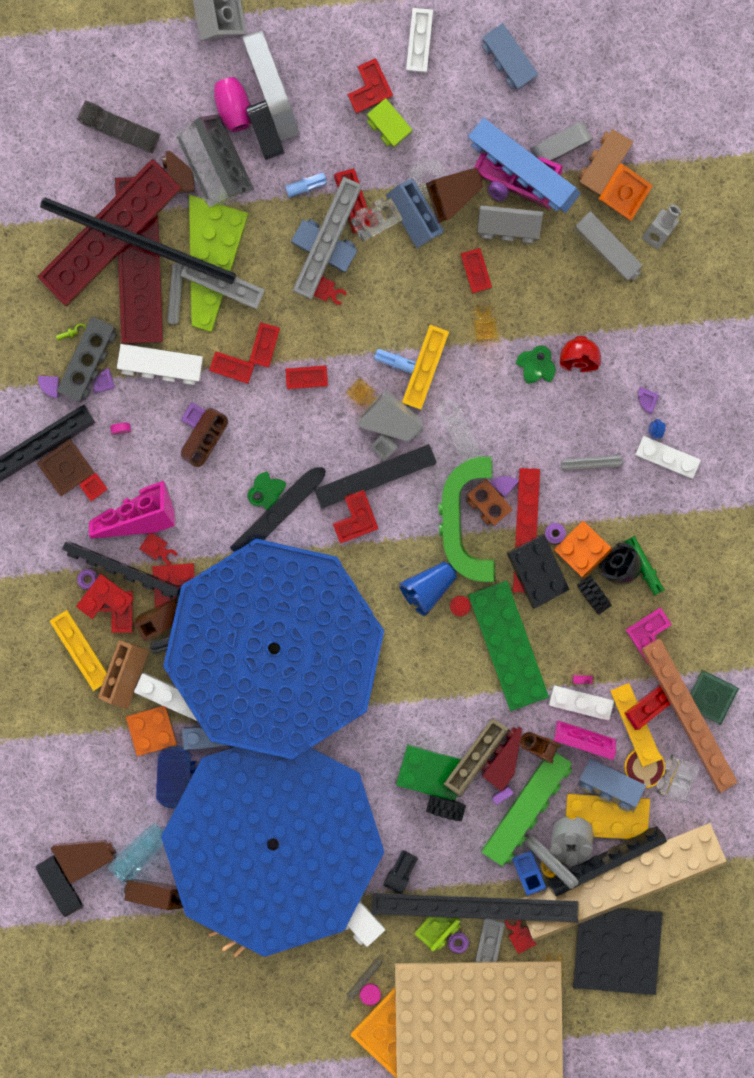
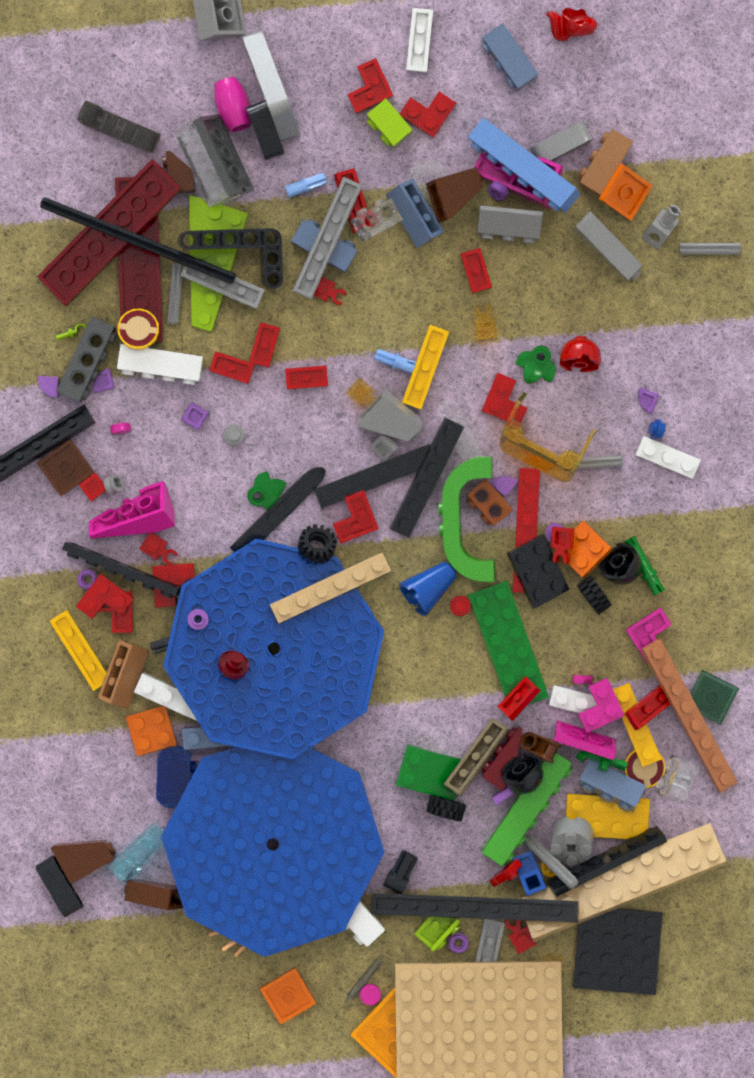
(113, 484): none -> light grey bush
(138, 329): none -> tile
(156, 620): reddish brown slope -> none
(195, 442): reddish brown beam -> none
(197, 626): none -> medium lavender plate
(233, 664): none -> dark red plate
(234, 434): none -> light grey plate
(240, 242): none -> black beam
(288, 995): none -> orange plate
(321, 535): none -> black tyre
(330, 588): none -> tan plate
(426, 477): none -> black plate
(430, 118): none -> red plate
(498, 400): none -> red plate
(508, 872): none -> red plate
(518, 698): none -> red plate
(523, 774): none -> black cylinder
(559, 467): none -> clear yellow windscreen
(562, 540): none -> red plate
(571, 23): none -> red hair
(604, 762): none -> green piece
(607, 706): none -> dark pink plate
(710, 248): none -> light grey axle

